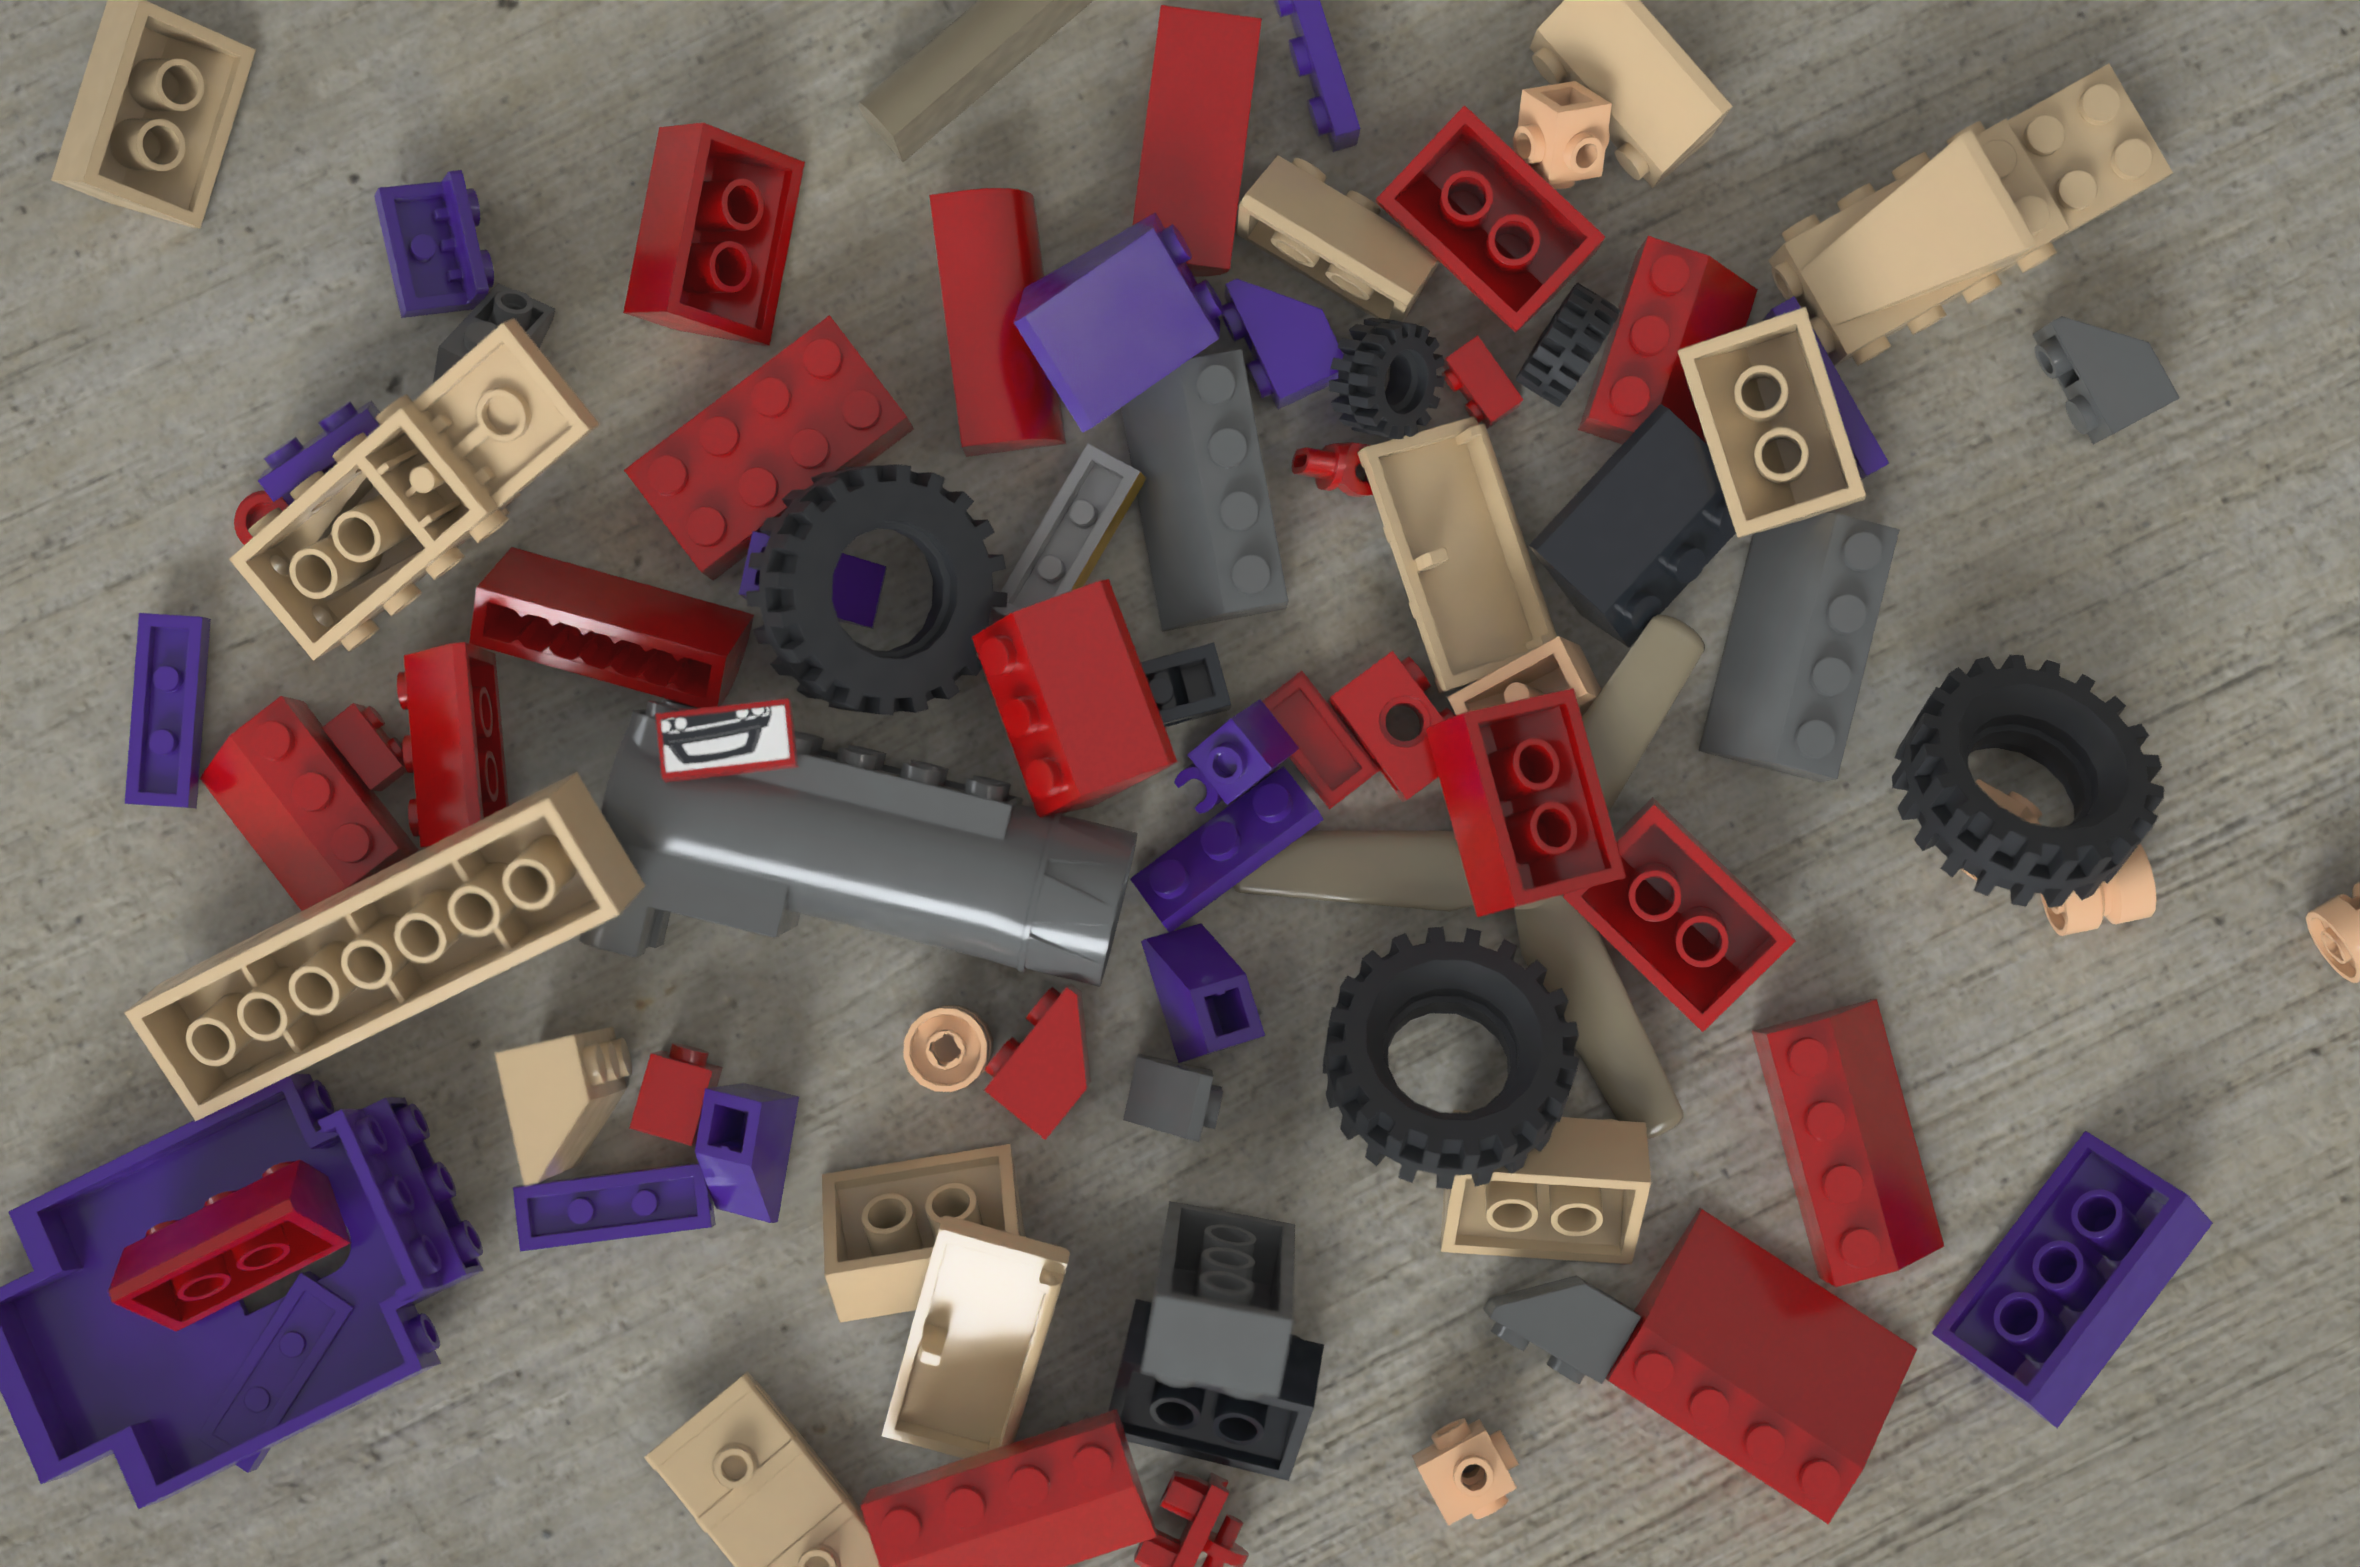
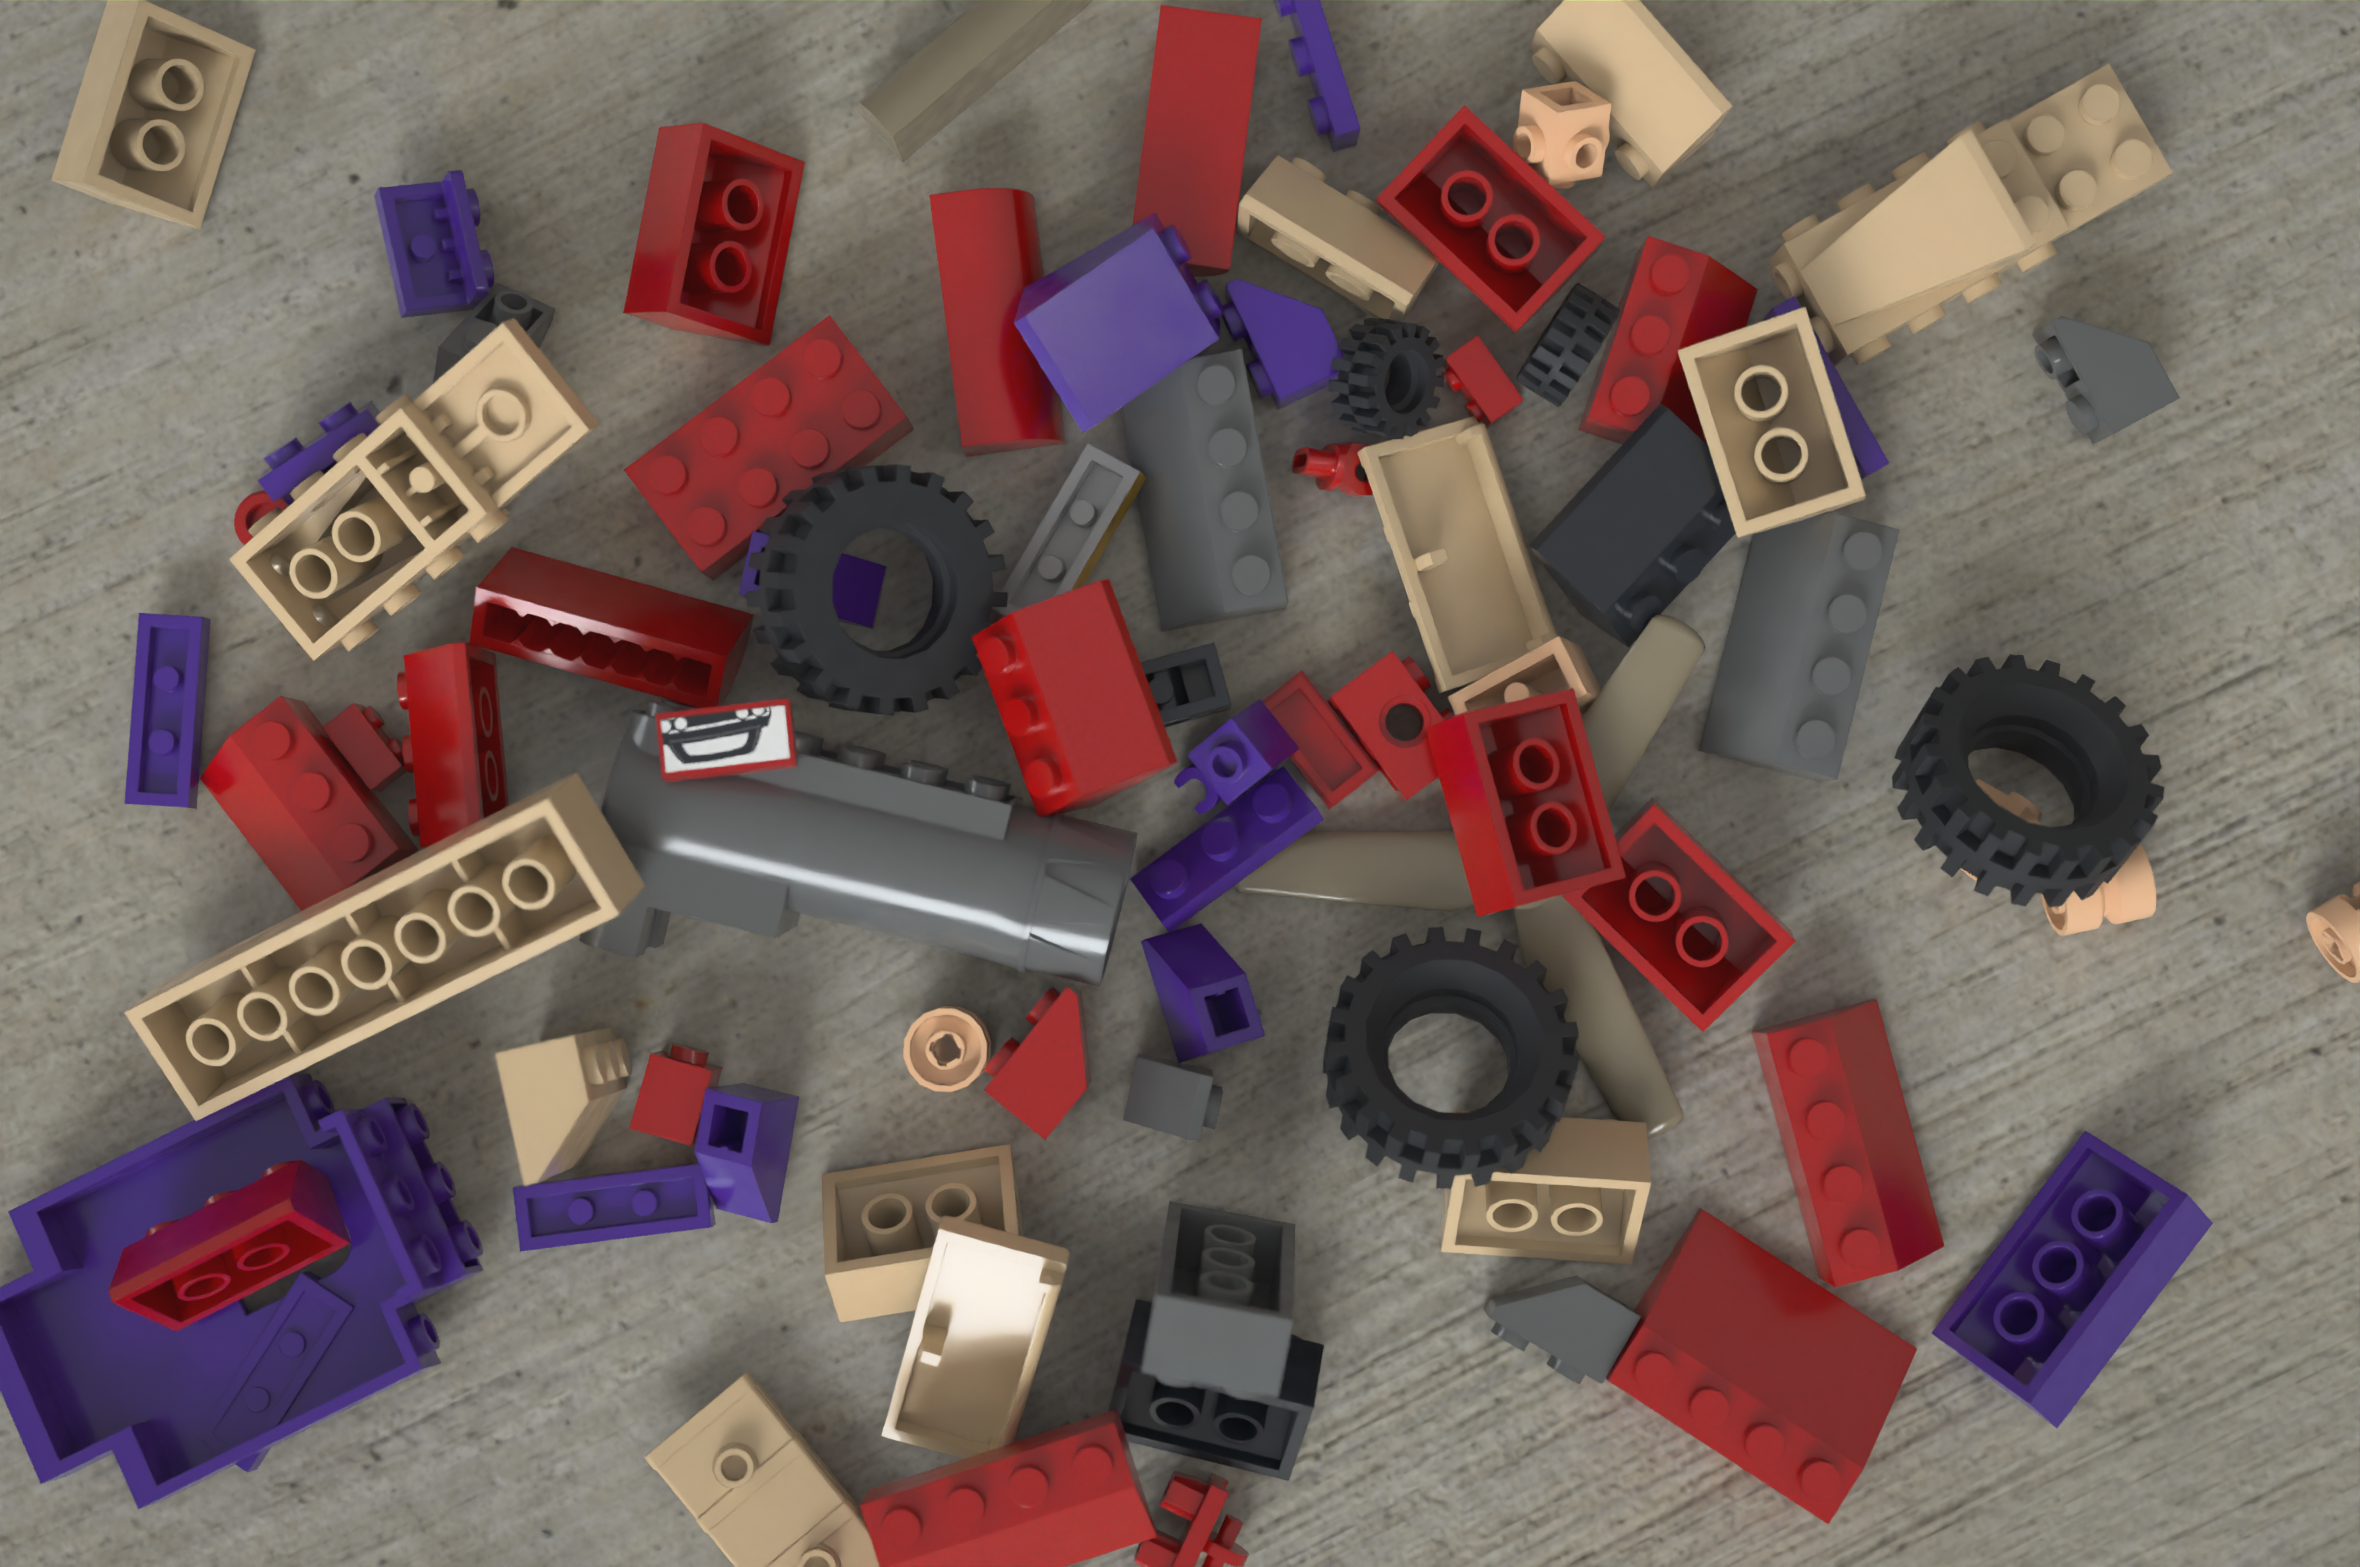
(1474, 1492): light nougat brick -> none

